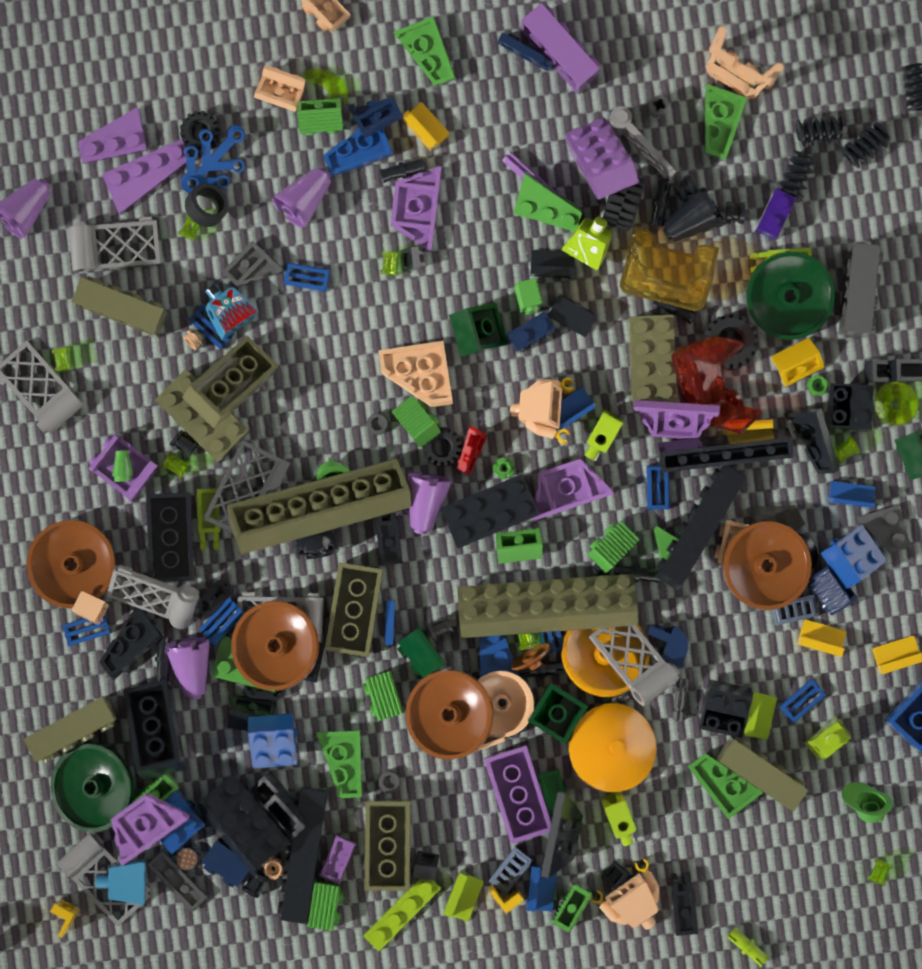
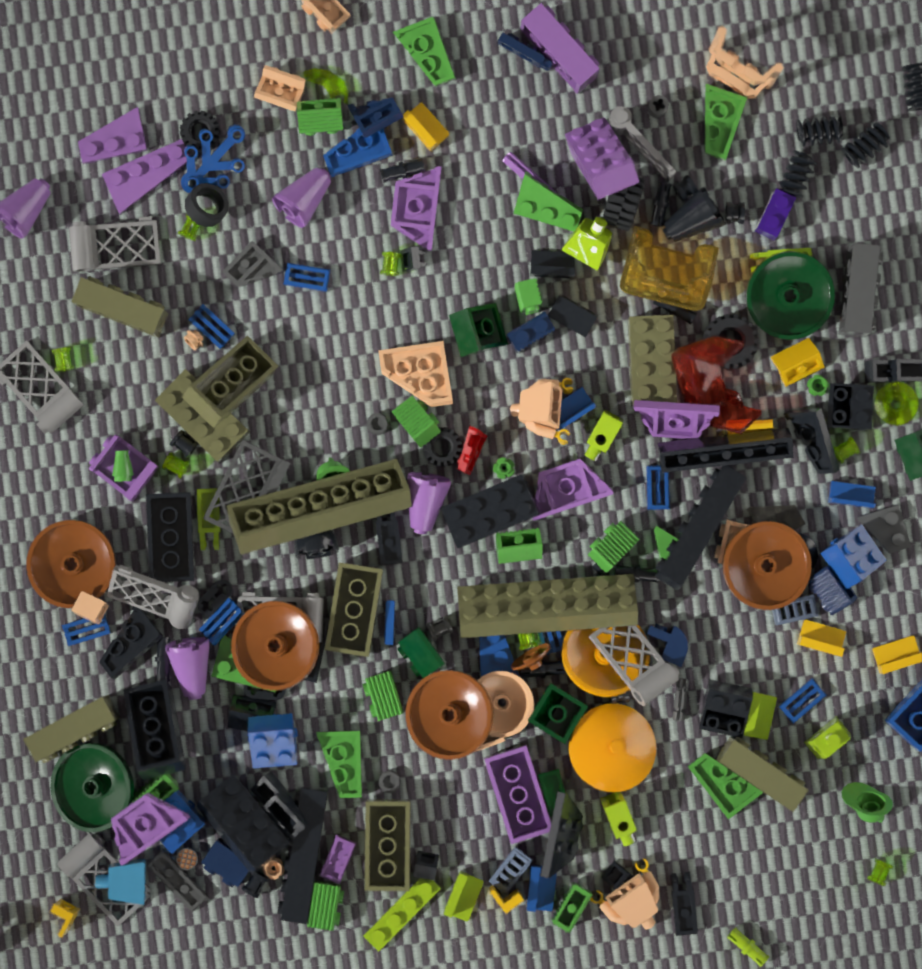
(228, 310): torso -> none

